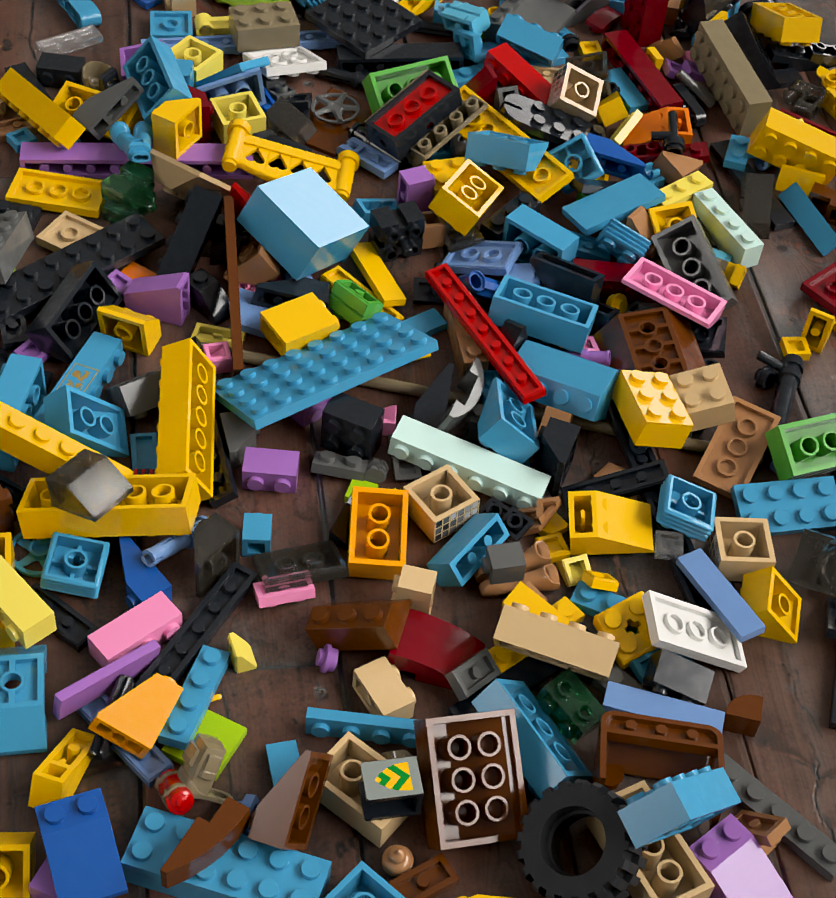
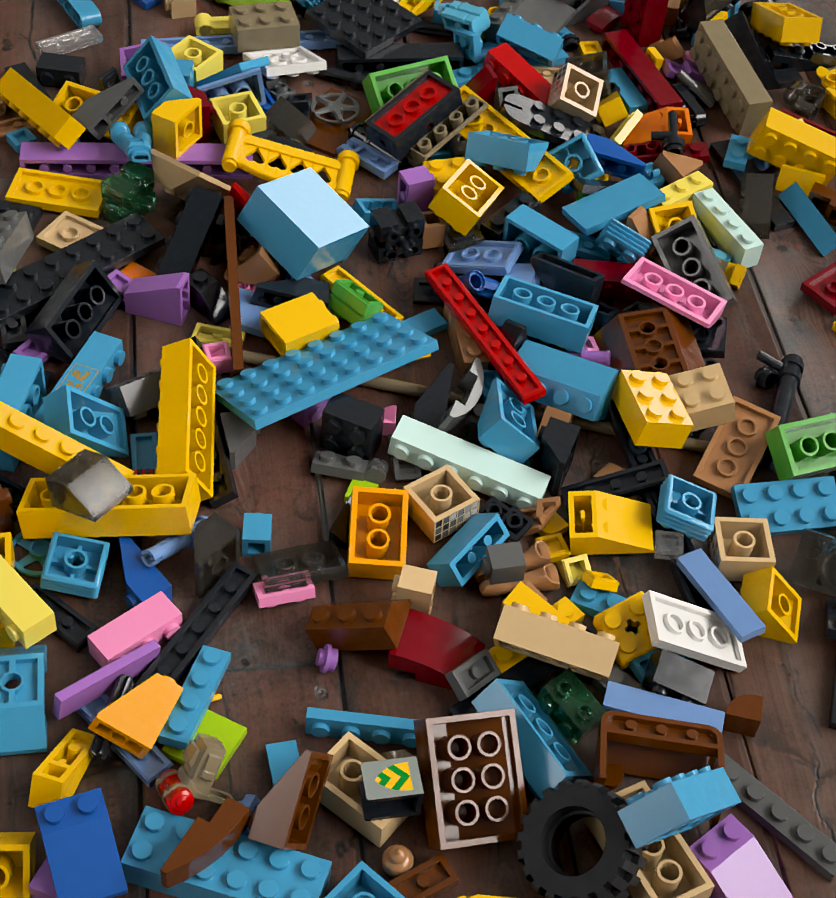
(91, 72): dark tan hair -> none
(136, 330): yellow slope -> none
(170, 24): dark azure plate -> none
(241, 654): light yellow slope -> none
(270, 470): medium lavender brick -> none
(377, 275): yellow tile -> none
(382, 689): tan brick -> none
(618, 301): yellow plate -> none
(765, 828): medium nougat slope -> none
(797, 346): yellow plate -> none
(818, 329): yellow slope -> none

